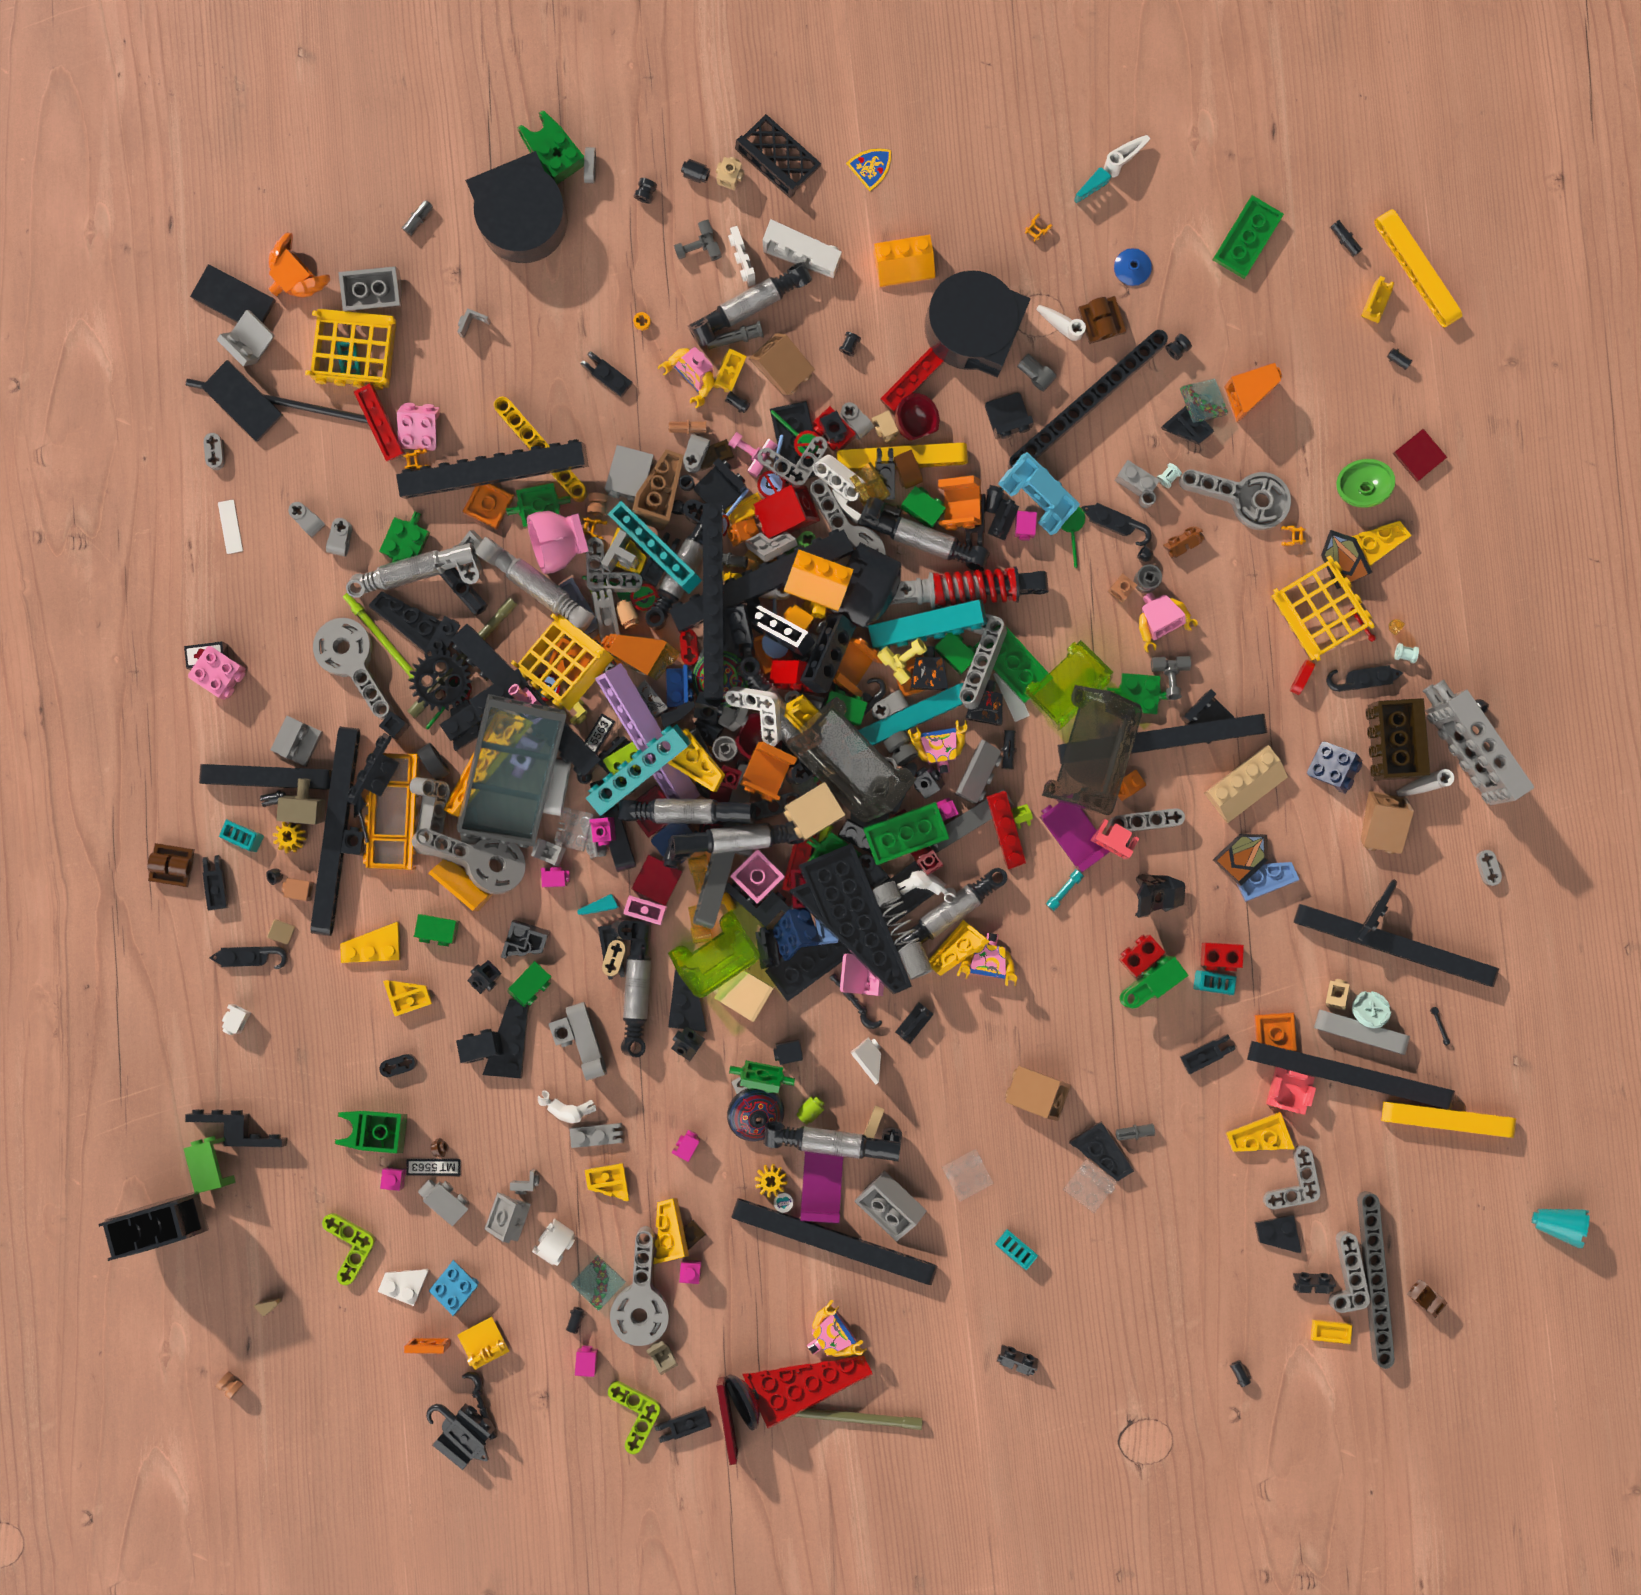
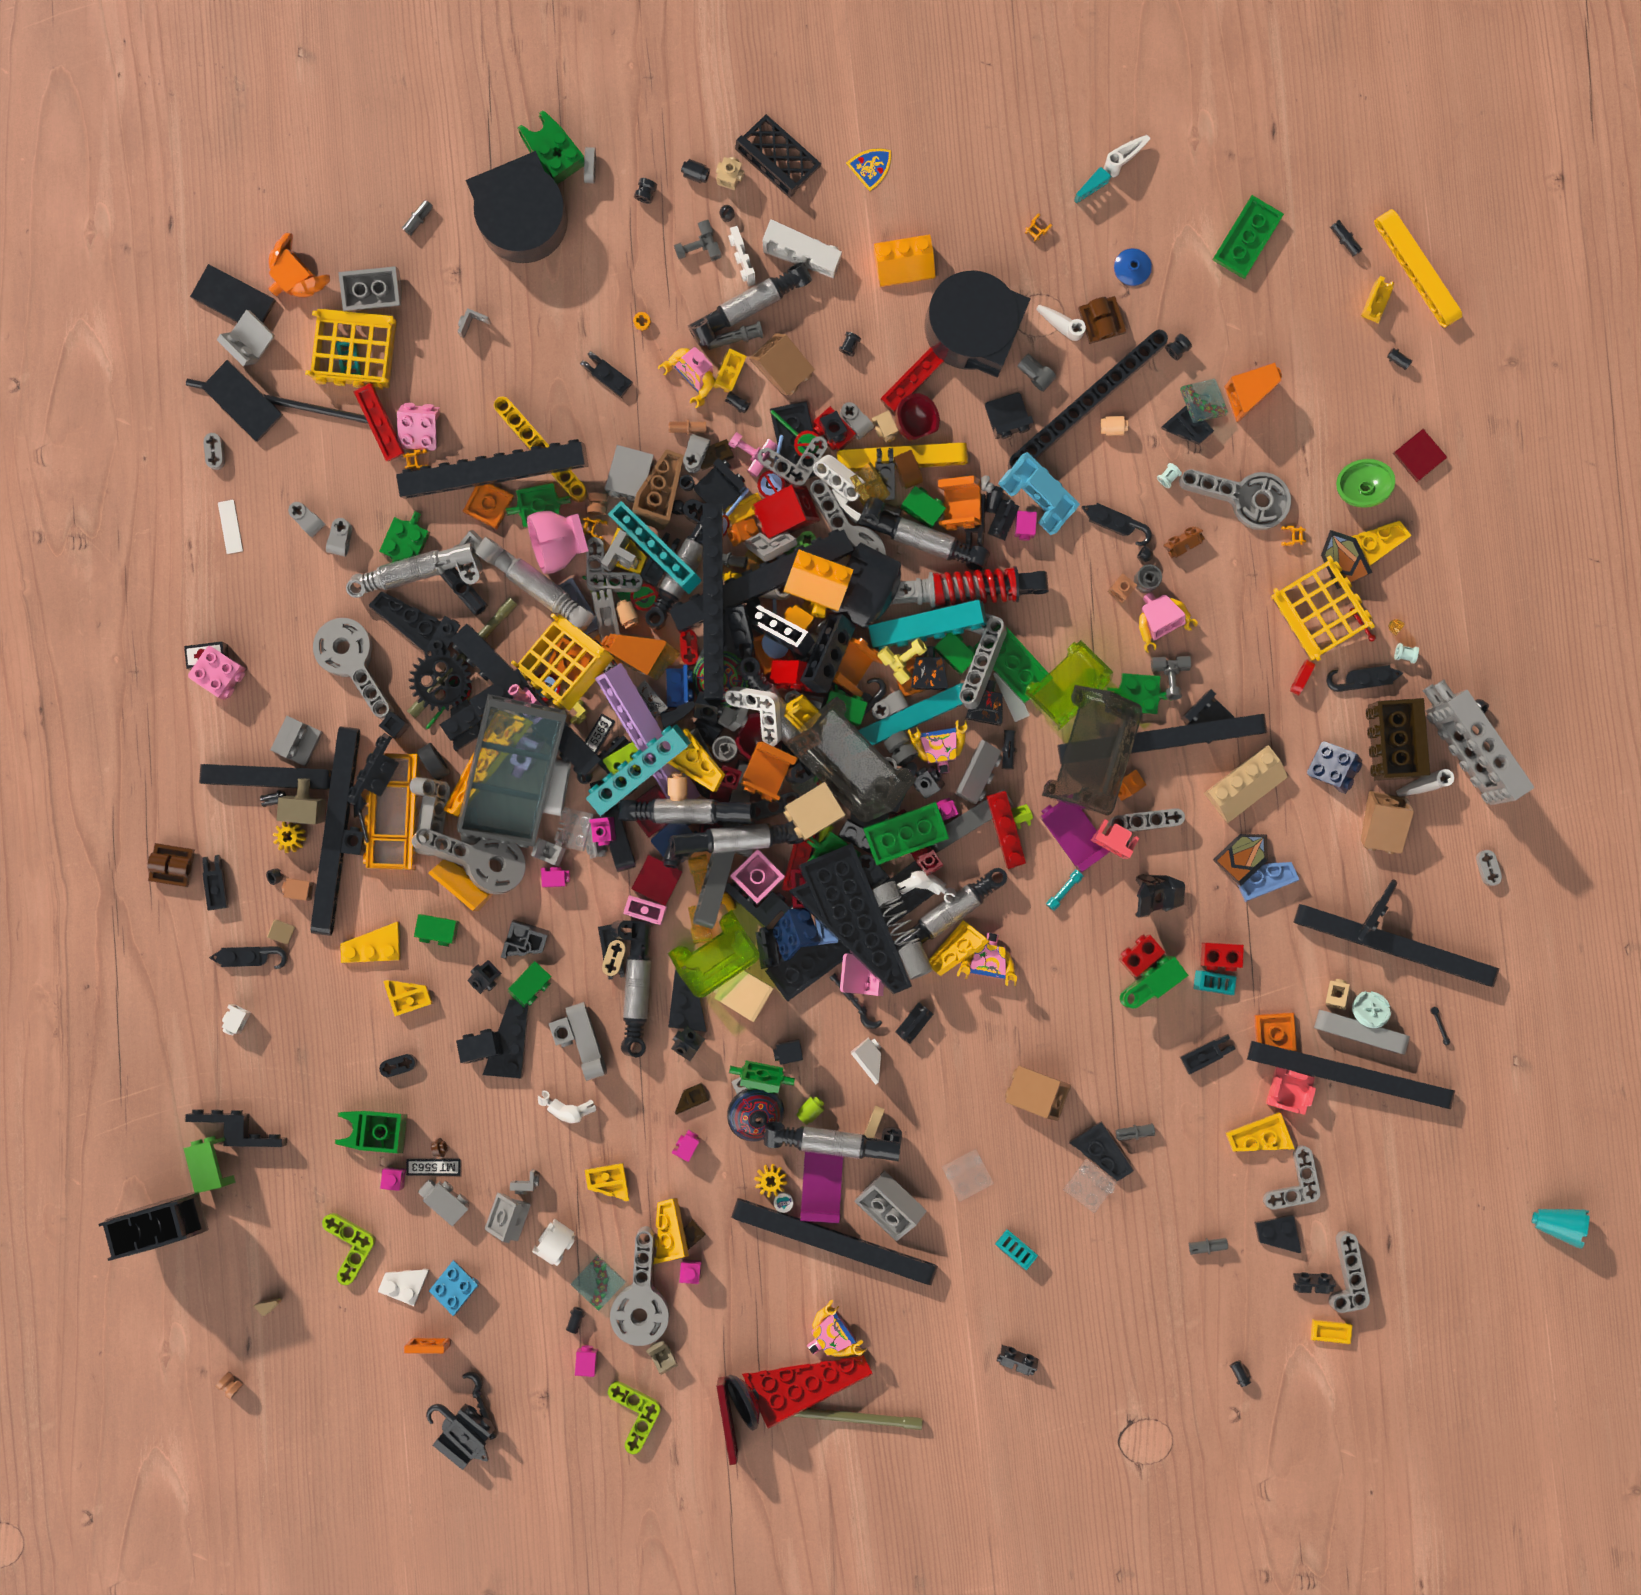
(251, 842): teal slope -> none
(359, 611): lime bar -> none
(483, 1343): yellow hinge -> none
(595, 1135): light grey hinge -> none
(603, 904): teal slope -> none
(677, 786): none -> light nougat brick
(685, 1424): black hinge -> none
(691, 1097): none -> dark brown tile
(730, 214): none -> black hinge
(986, 485): none -> light grey arm
(1072, 525): green piece -> none
(1114, 425): none -> light nougat brick
(1138, 482): light grey hinge -> none
(1208, 1246): none -> dark grey axle
(1381, 1286): dark grey beam -> none
(1427, 1298): reddish brown brick -> none
(1448, 1119): yellow beam -> none

